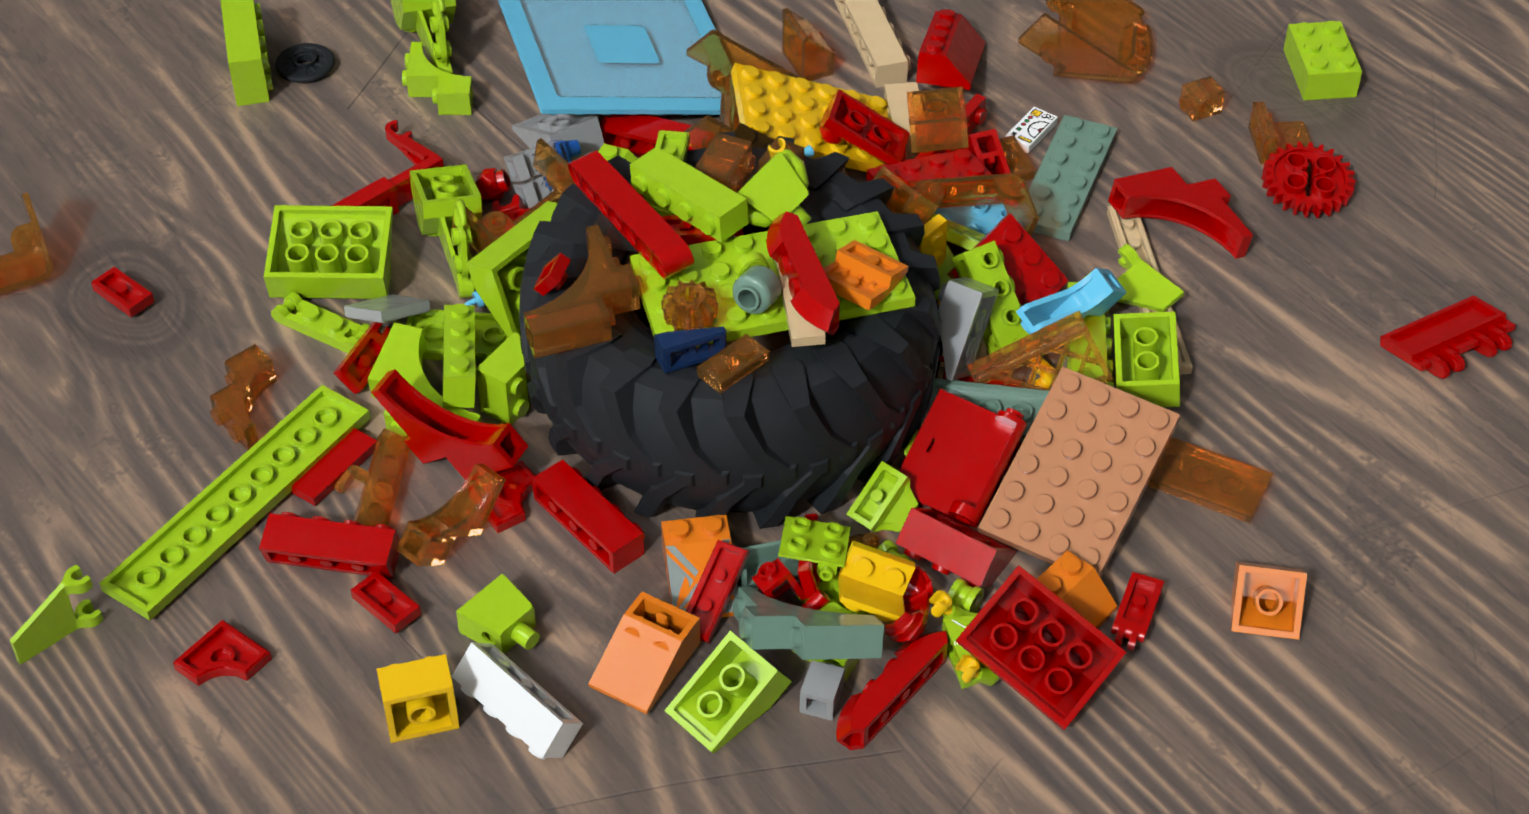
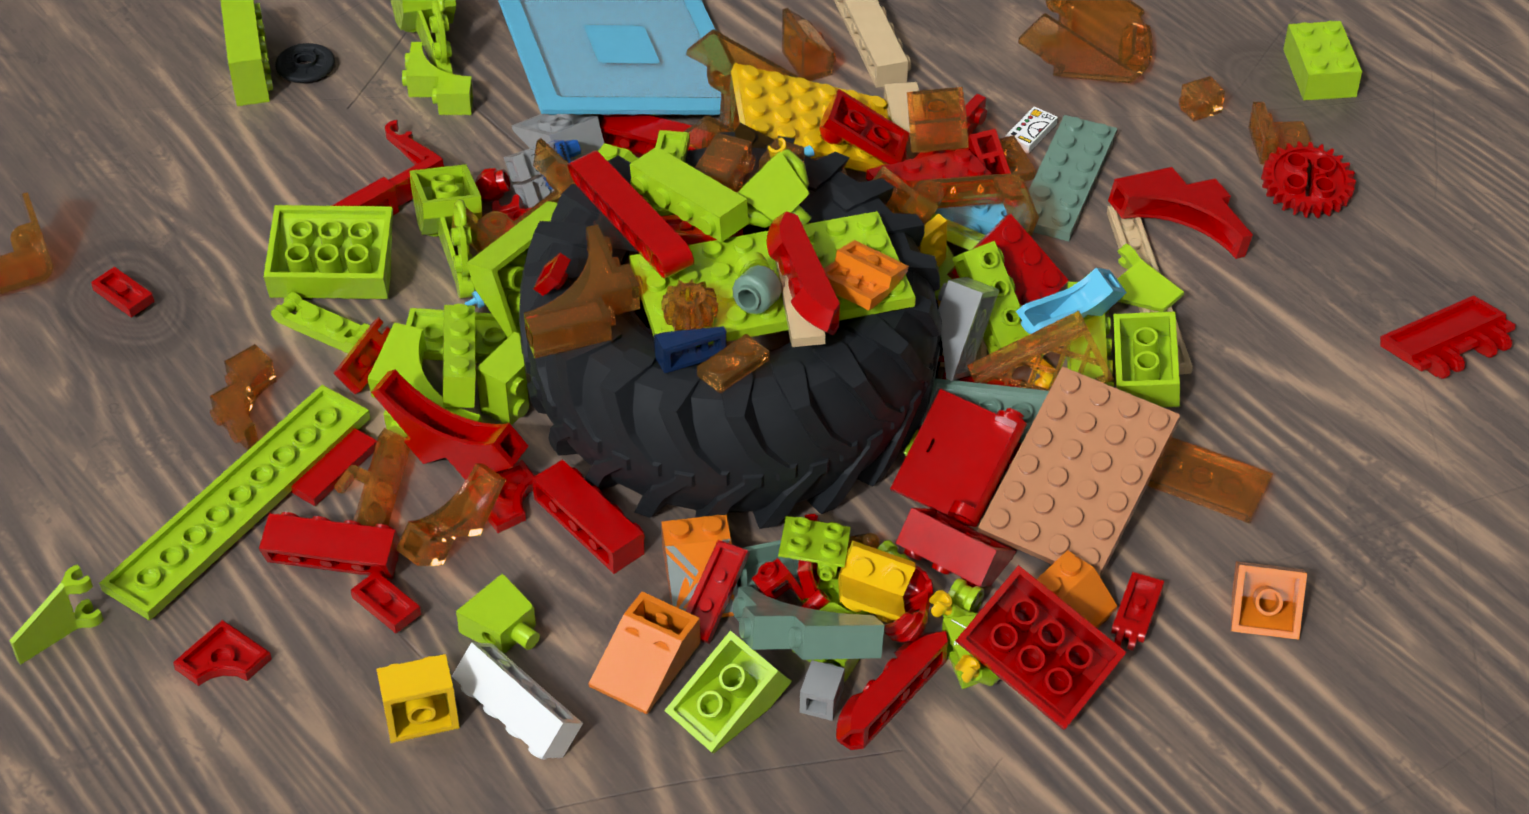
(387, 308): light grey tile -> none
(884, 500): lime slope -> none
(949, 51): red slope -> none

